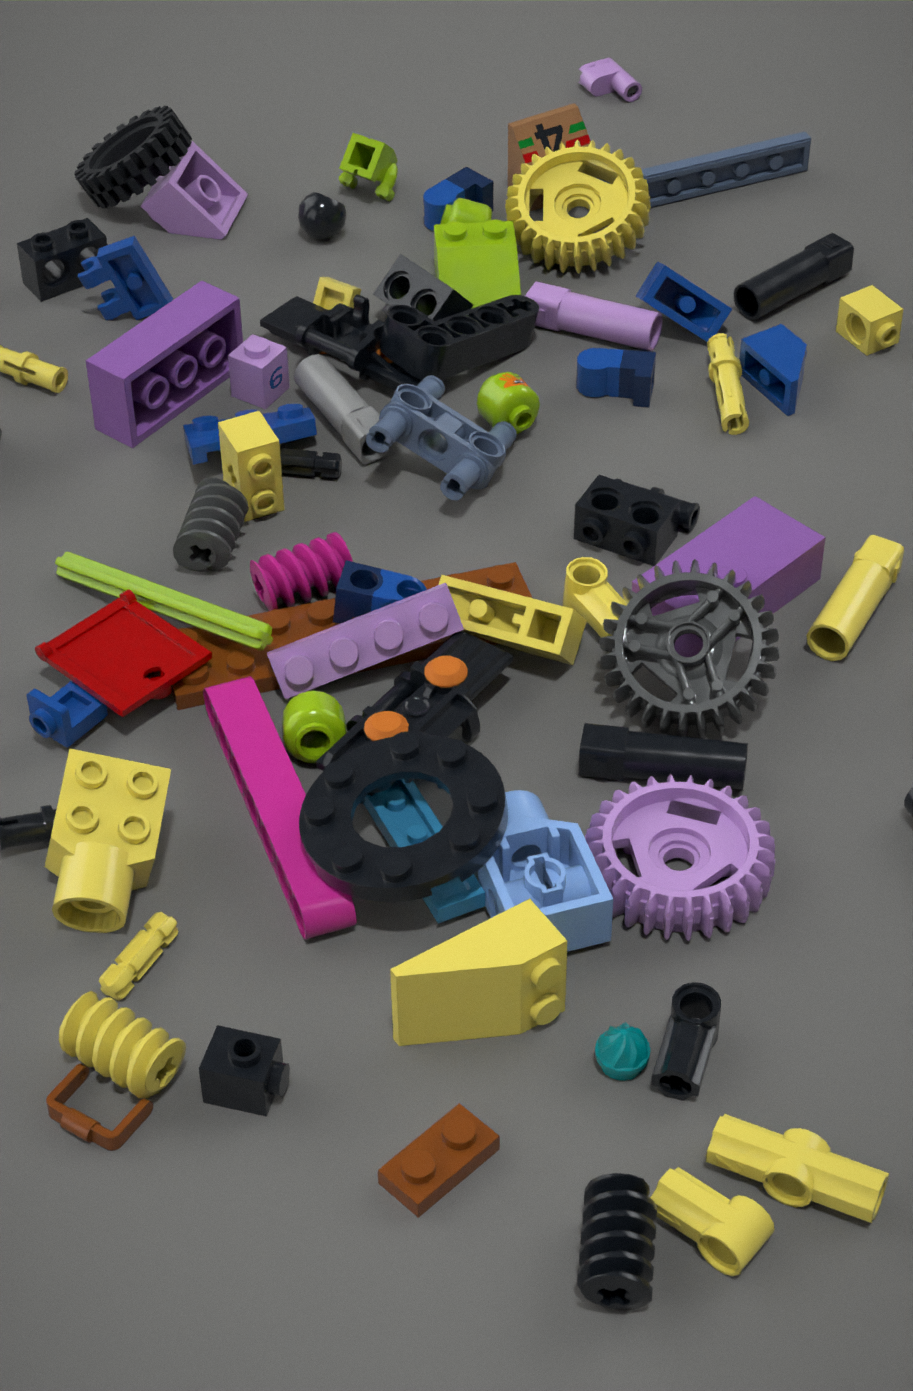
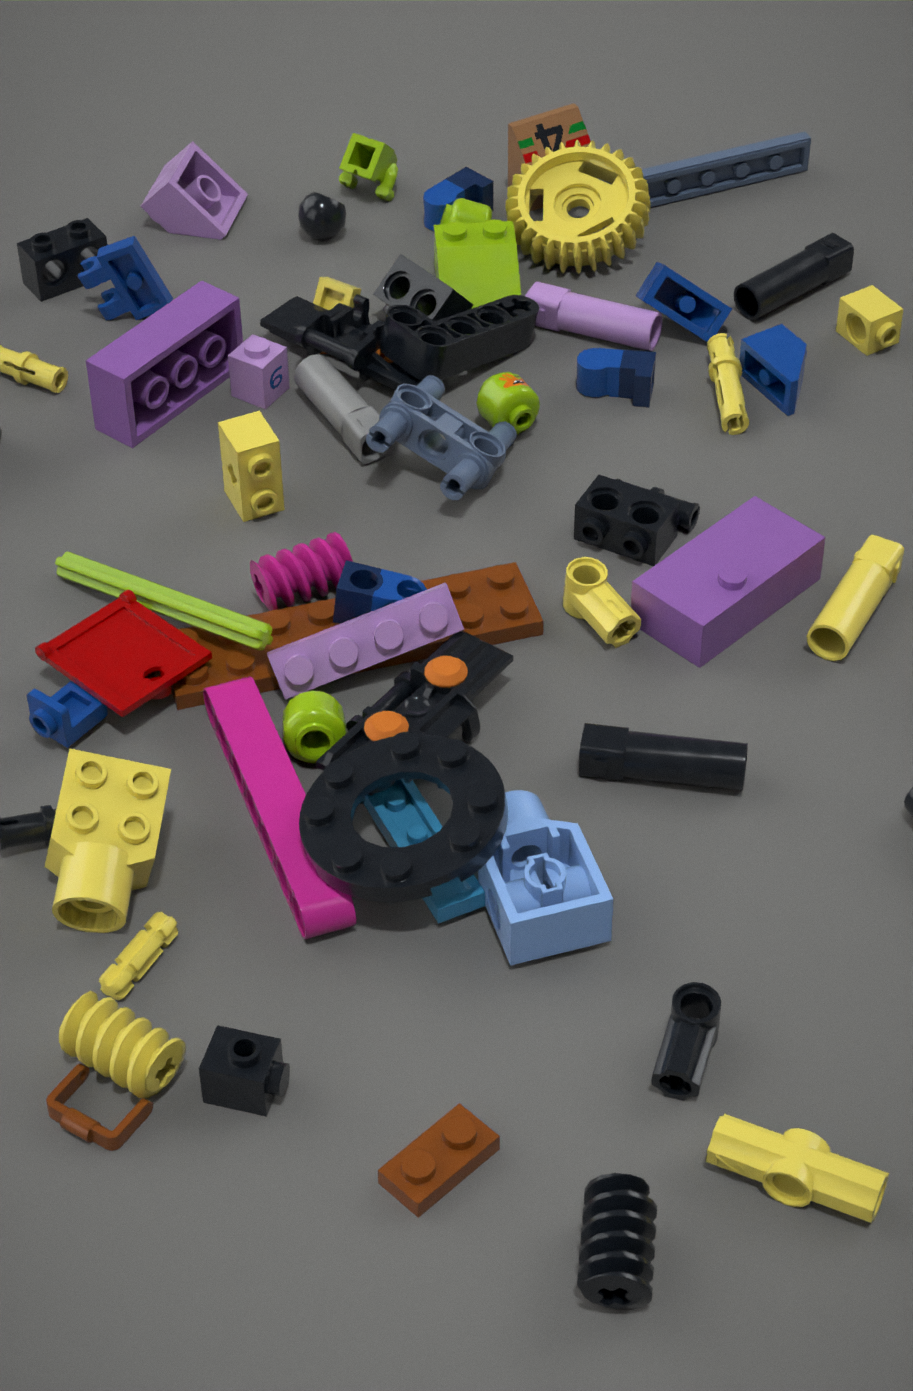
(133, 157): black tyre -> none
(210, 526): dark grey piece -> none
(288, 424): blue wing -> none
(309, 463): black axle -> none
(483, 981): light yellow slope -> none
(517, 620): light yellow slope -> none
(607, 77): lavender piece -> none
(622, 1052): teal plate -> none
(687, 823): lavender gear -> none
(699, 680): dark grey gear -> none
(724, 1229): light yellow piece -> none

